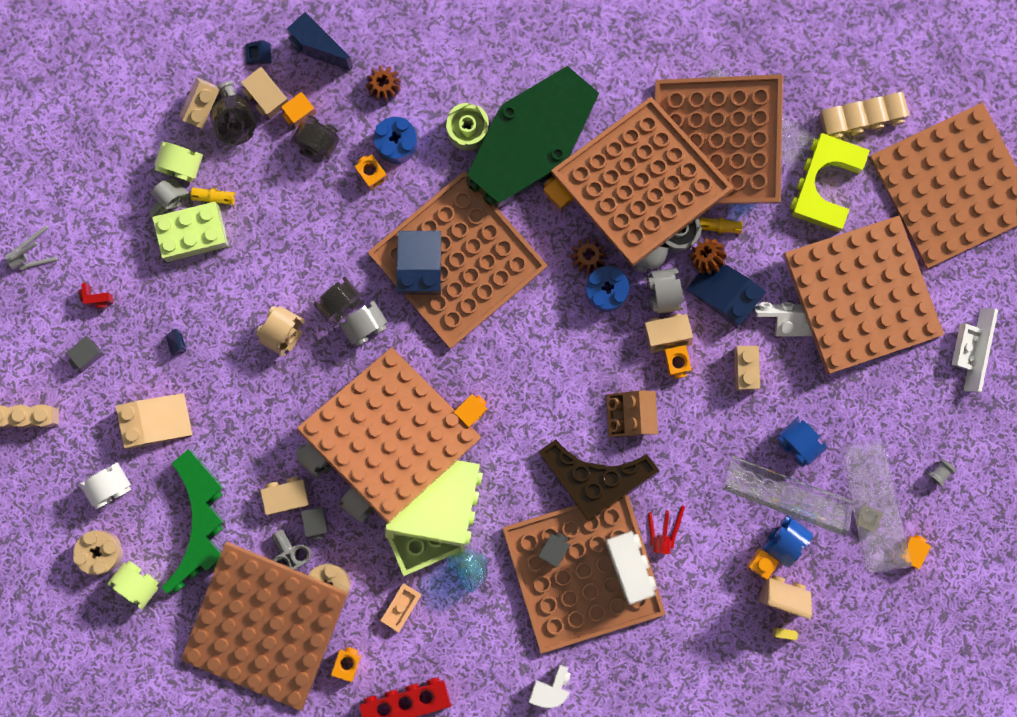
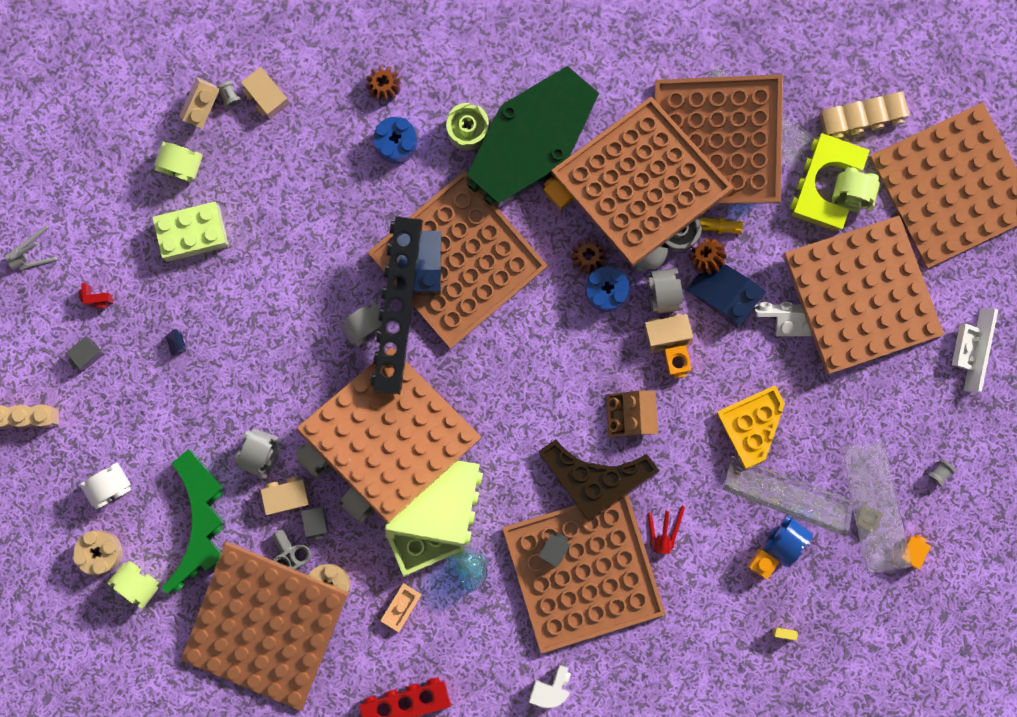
(153, 420): tan slope -> none
(168, 196): light grey beam -> none
(213, 195): yellow pin -> none
(233, 119): clear smoke brick -> none
(258, 52): dark blue slope -> none
(258, 452): none -> light grey brick
(280, 330): tan brick -> none
(297, 109): light orange brick -> none
(315, 139): clear smoke brick -> none
(316, 43): dark blue slope -> none
(338, 300): clear smoke brick -> none
(346, 674): light orange brick -> none
(377, 178): light orange brick -> none
(413, 228): none -> black brick
(471, 409): light orange brick -> none
(631, 567): white brick -> none
(747, 368): tan brick -> none
(753, 425): none -> yellow plate
(786, 597): tan slope -> none
(801, 442): blue brick -> none
(856, 190): none -> yellowish green brick

